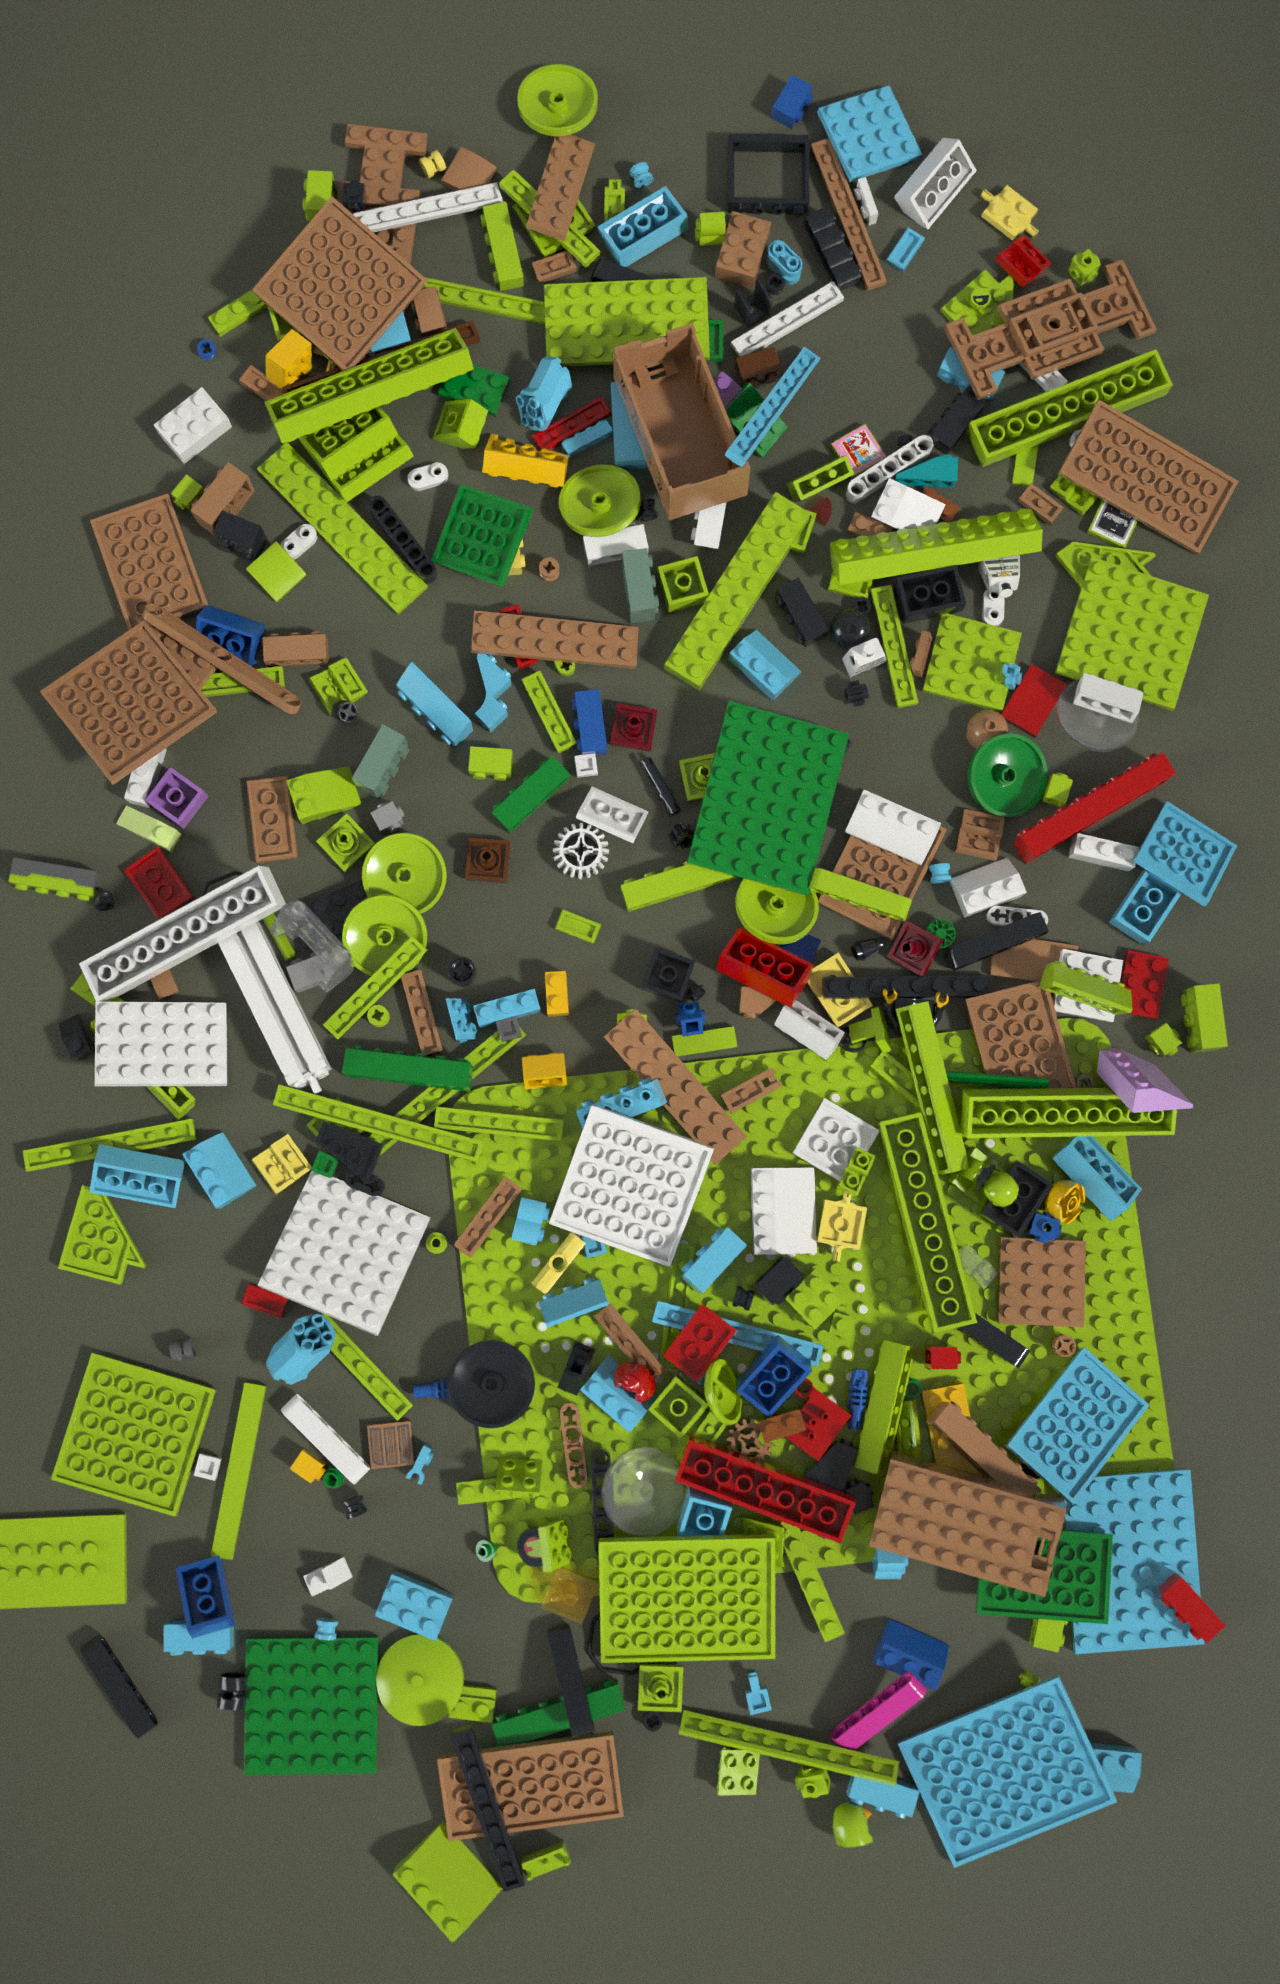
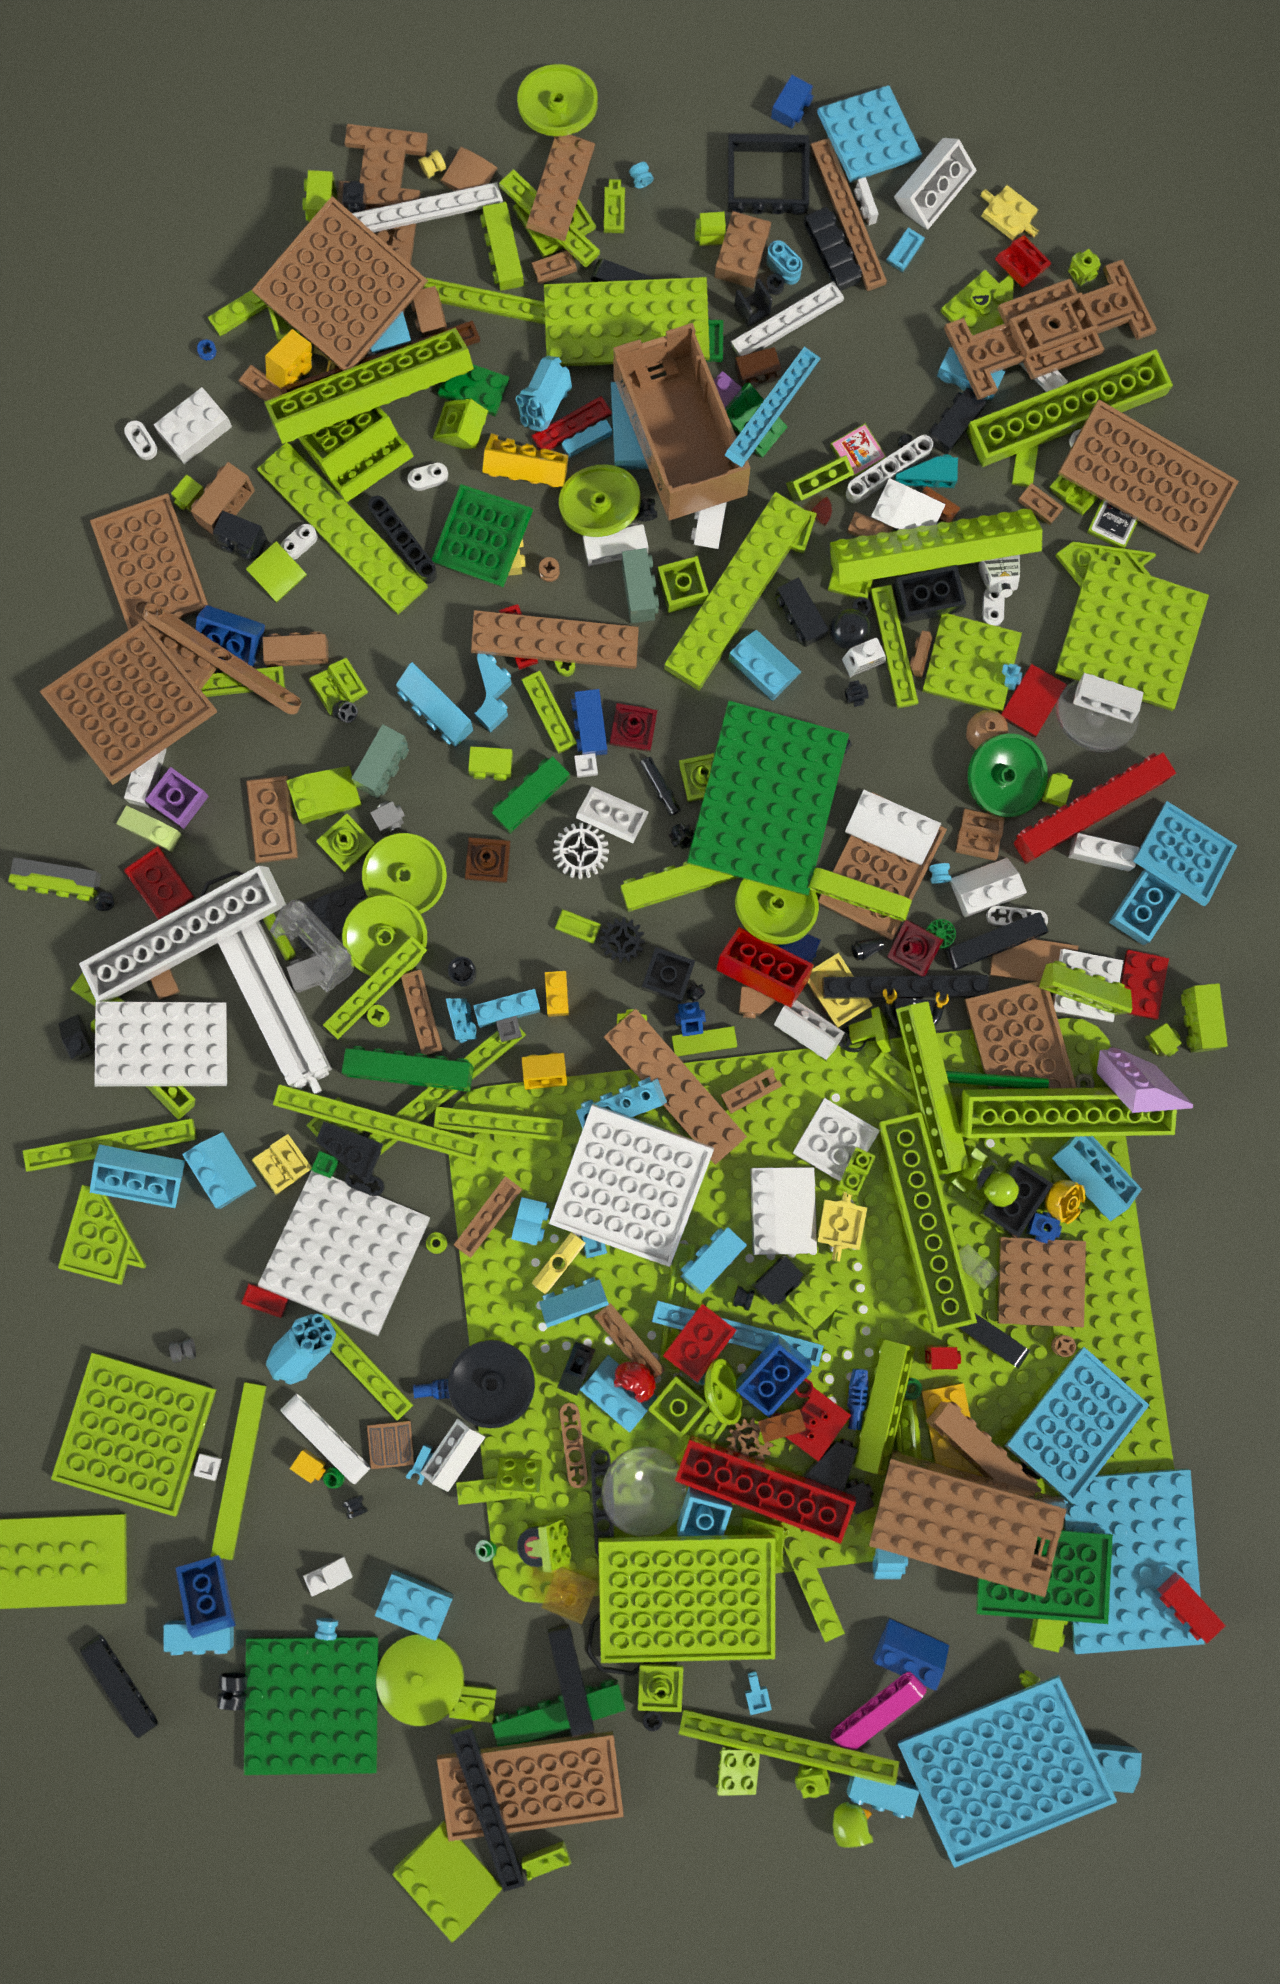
(140, 441): none -> white plate
(452, 1455): none -> white brick
(632, 940): none -> black gear
(643, 227): medium azure slope -> none

